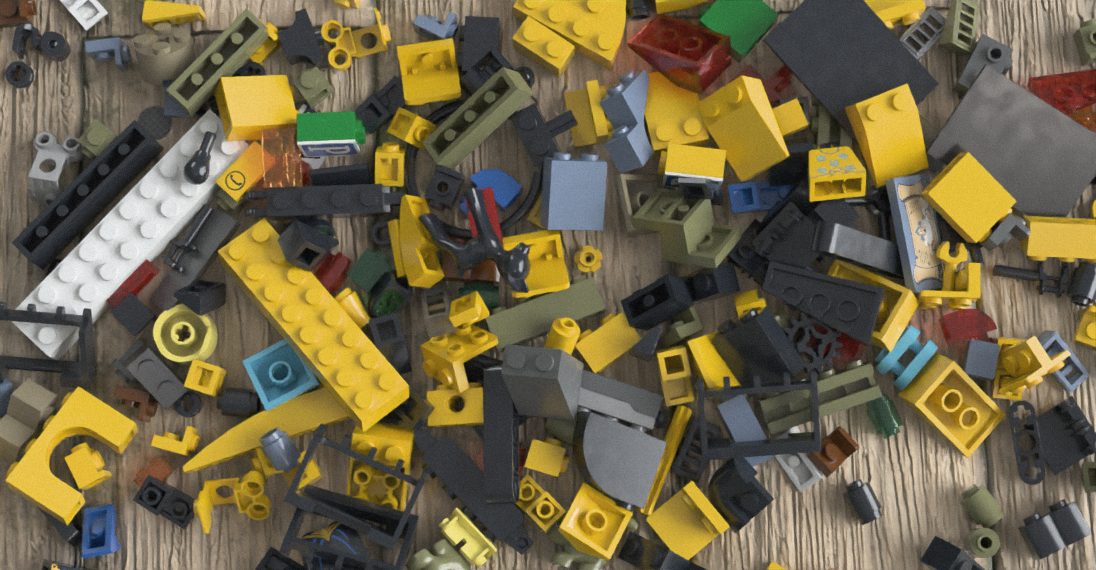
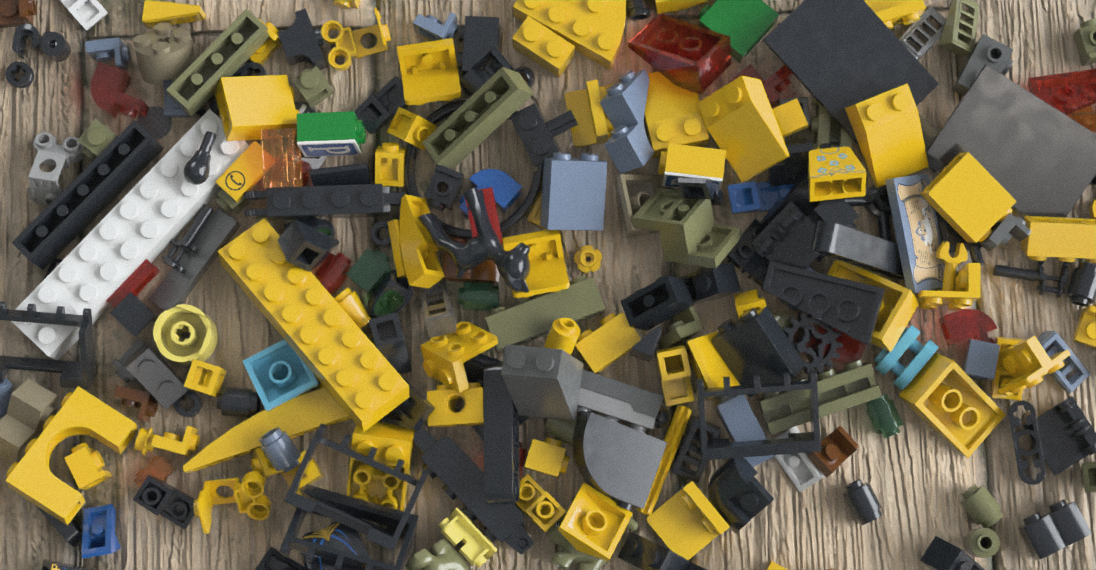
(109, 92): none -> clear red brick
(144, 440): none -> yellow plate
(202, 296): black slope -> none
(468, 310): yellow bracket -> none

